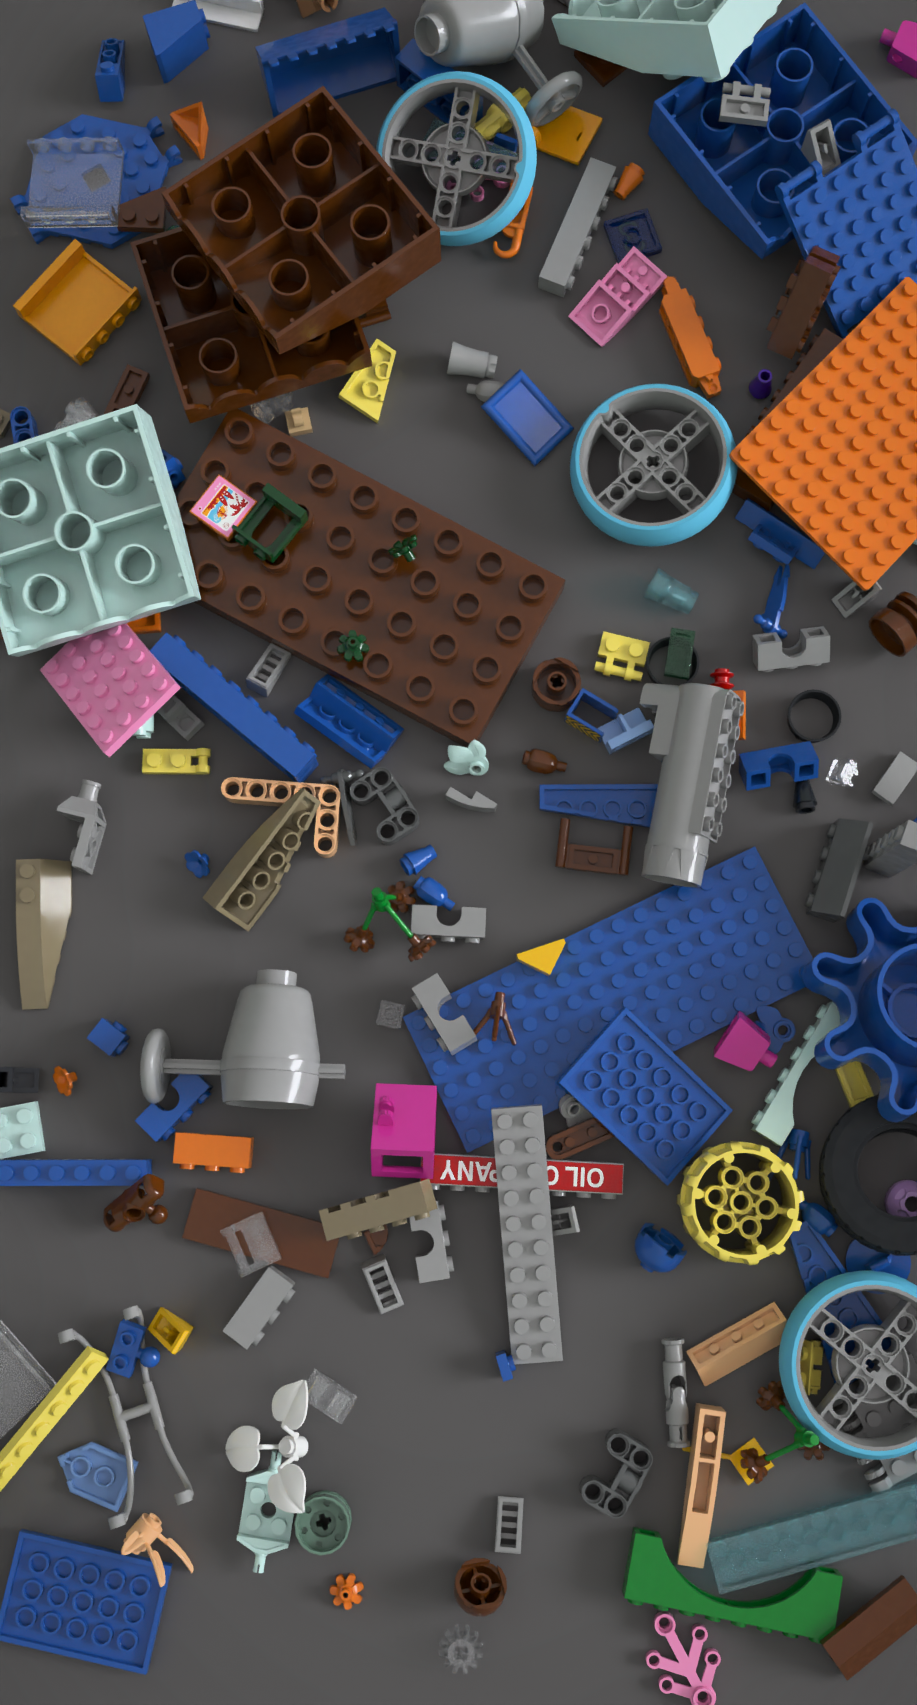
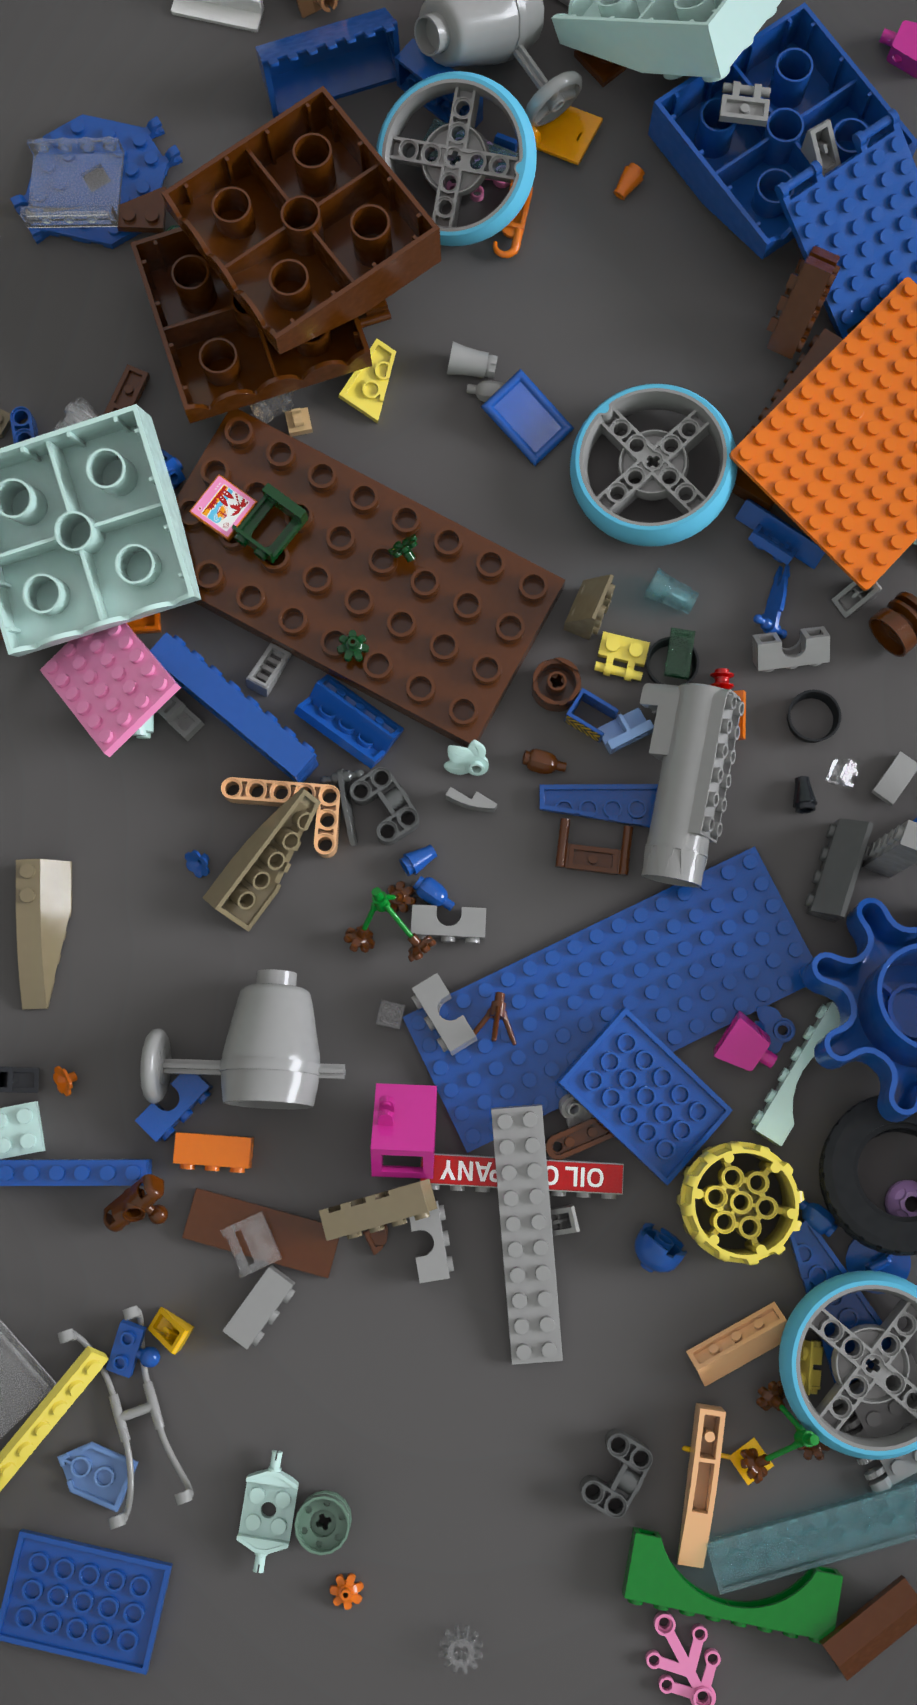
(77, 303): light orange panel -> none
(91, 832): light grey plate -> none
(109, 1037): blue brick -> none
(111, 70): blue slope -> none
(143, 1534): light nougat plant -> none
(175, 761): light yellow plate -> none
(177, 37): blue slope -> none
(192, 127): orange slope -> none
(242, 1448): white plant -> none
(329, 1396): clear brick -> none
(373, 1264): light grey slope -> none
(479, 1587): reddish brown cylinder -> none
(495, 119): light yellow piece -> none
(504, 1548): light grey slope -> none
(505, 1365): blue plate -> none
(542, 957): yellow slope -> none
(577, 227): light grey brick -> none
(589, 606): none -> dark tan slope
(618, 297): bright pink slope -> none
(632, 230): clear blue tile -> none
(676, 1407): light grey piece -> none
(689, 338): orange hinge -> none
(761, 385): dark purple cone -> none
(795, 759): blue arch -> none
(800, 1143): blue plant -> none
(854, 1083): light yellow tile -> none

